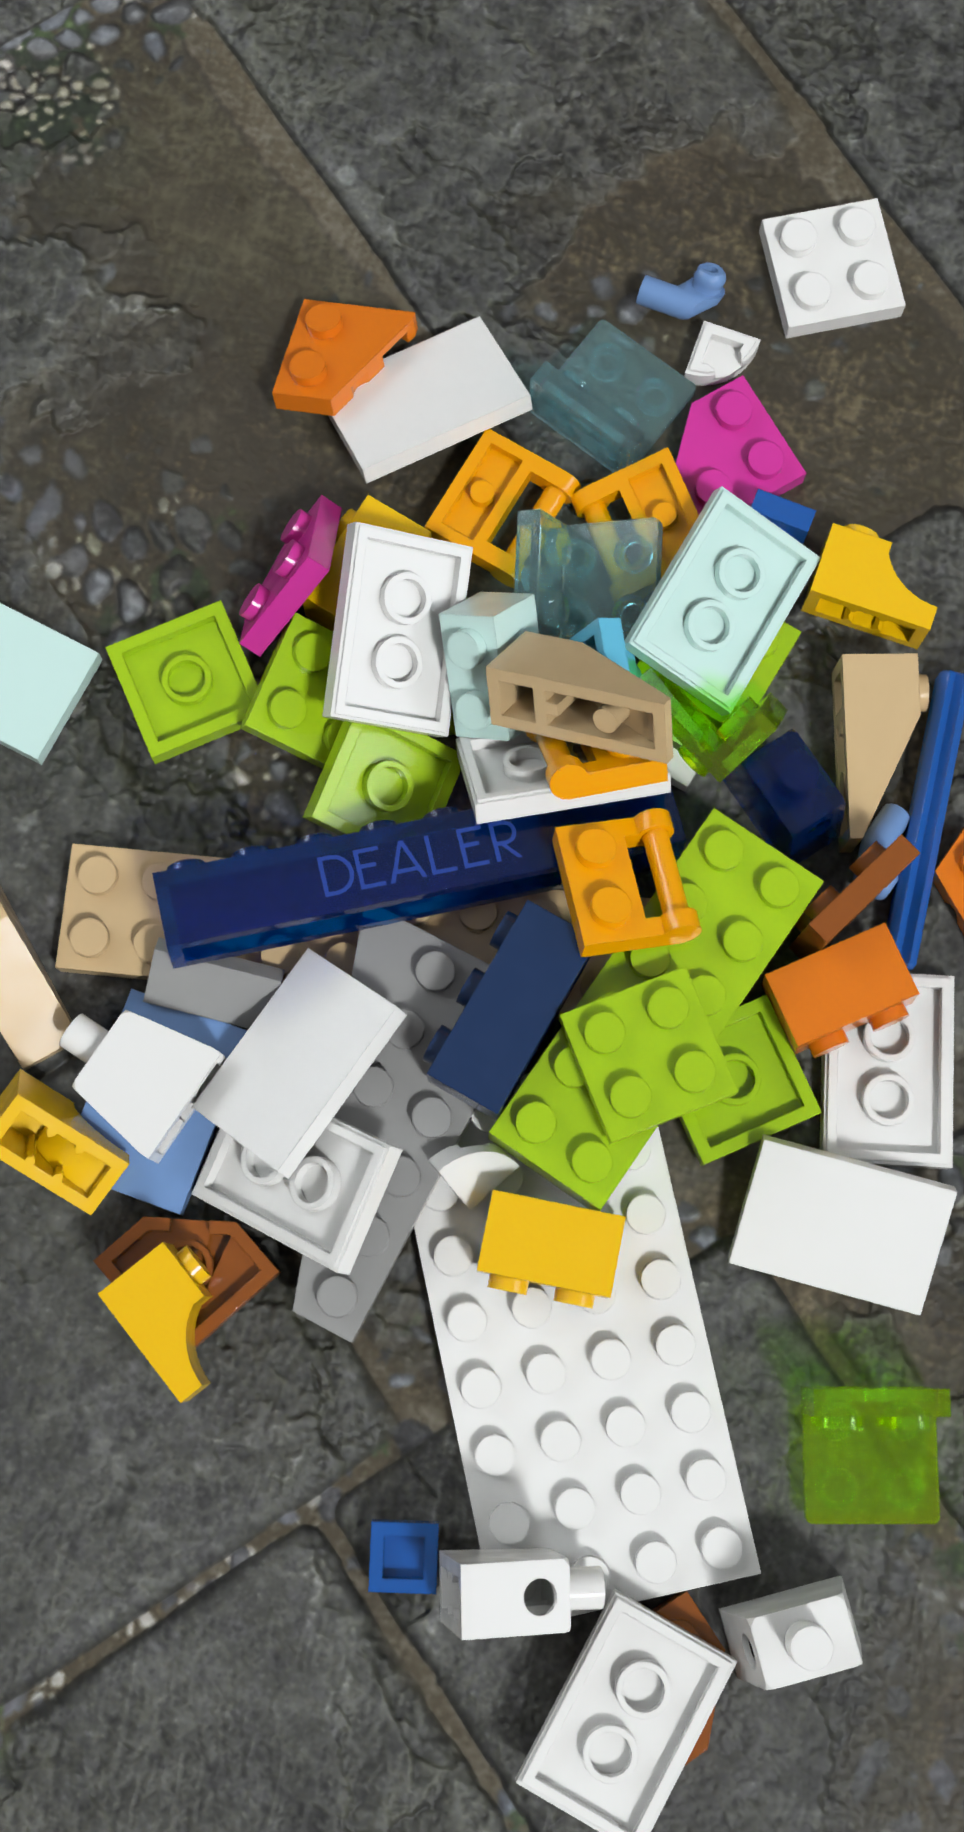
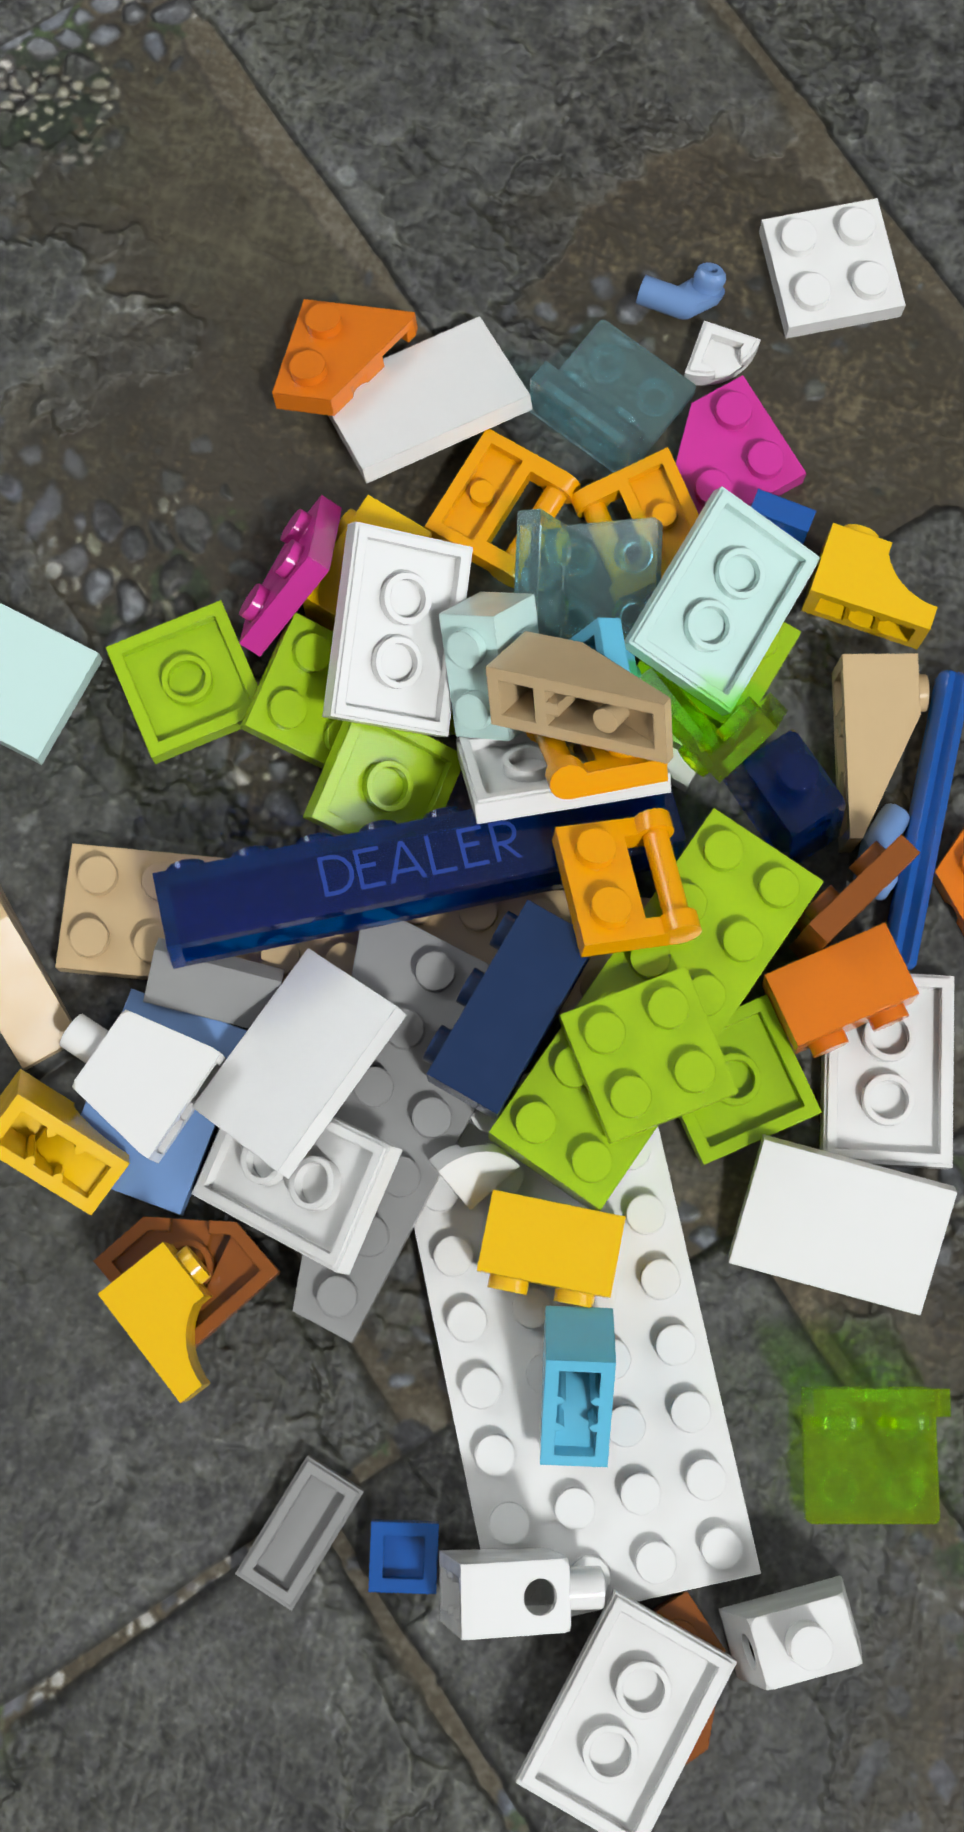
(299, 1532): none -> light grey tile
(577, 1386): none -> medium azure arch

